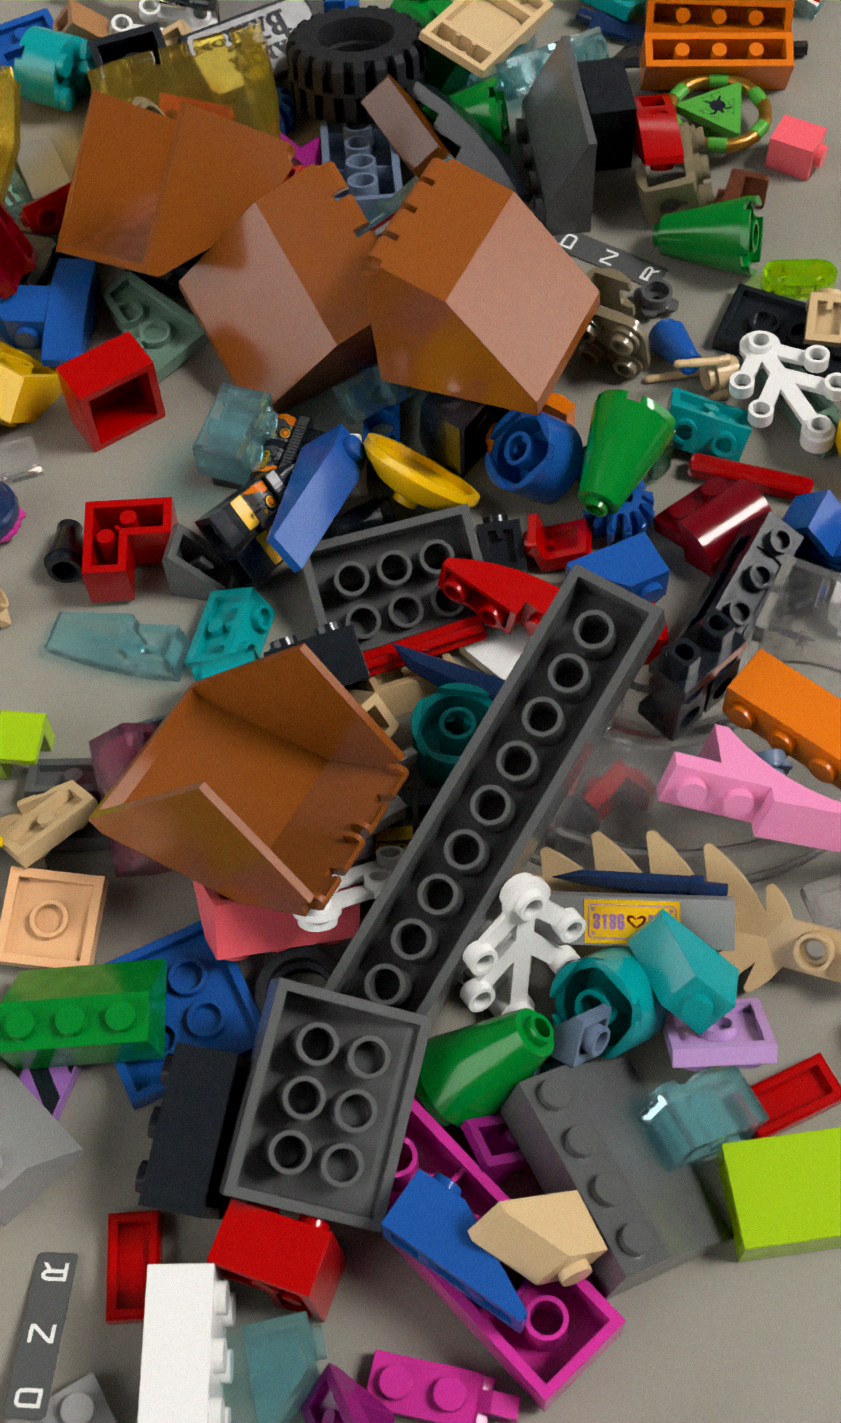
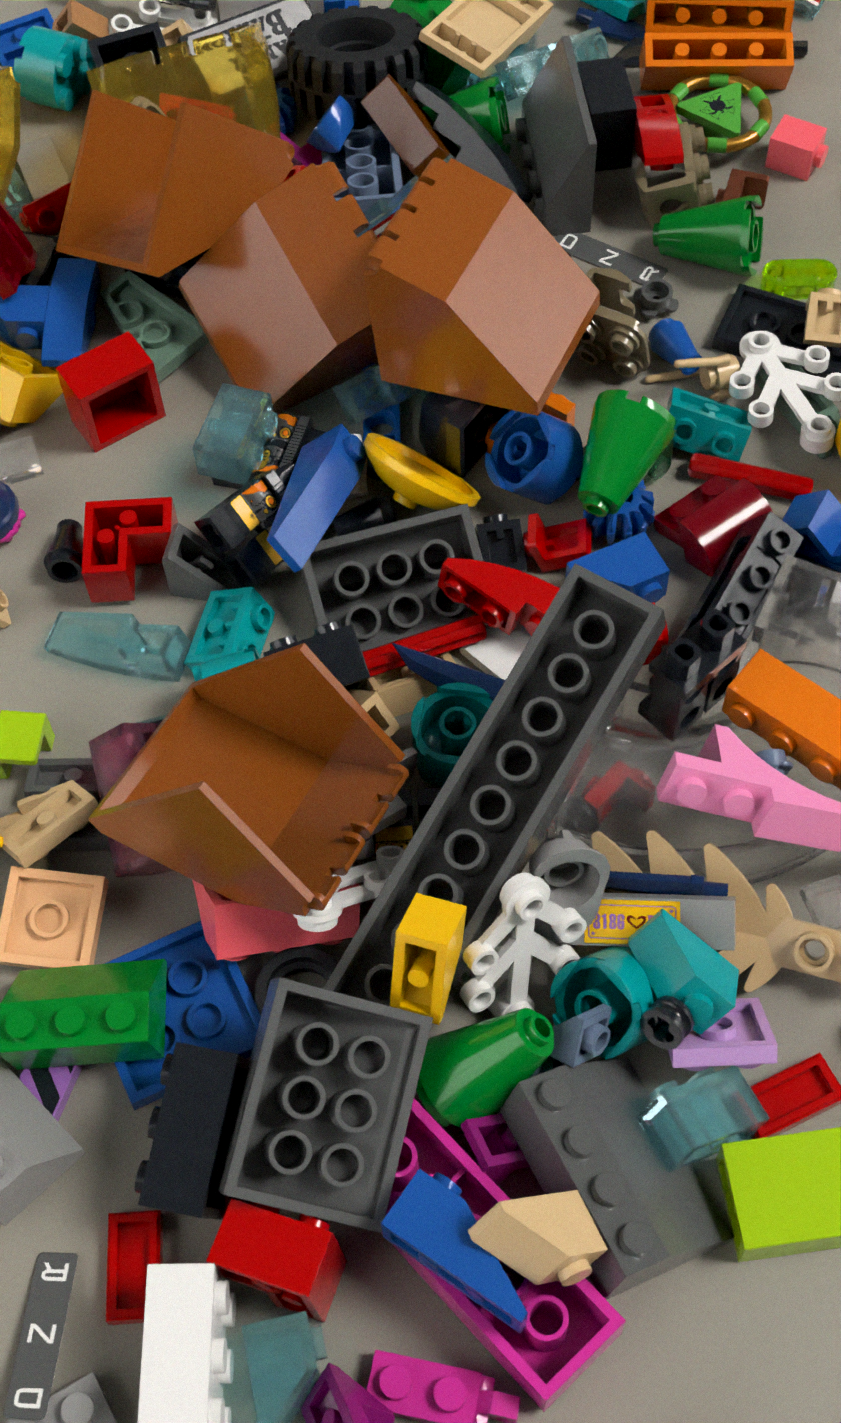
(333, 127): none -> blue piece
(426, 955): none -> yellow slope
(574, 877): none -> light grey piece
(675, 1013): none -> black bush

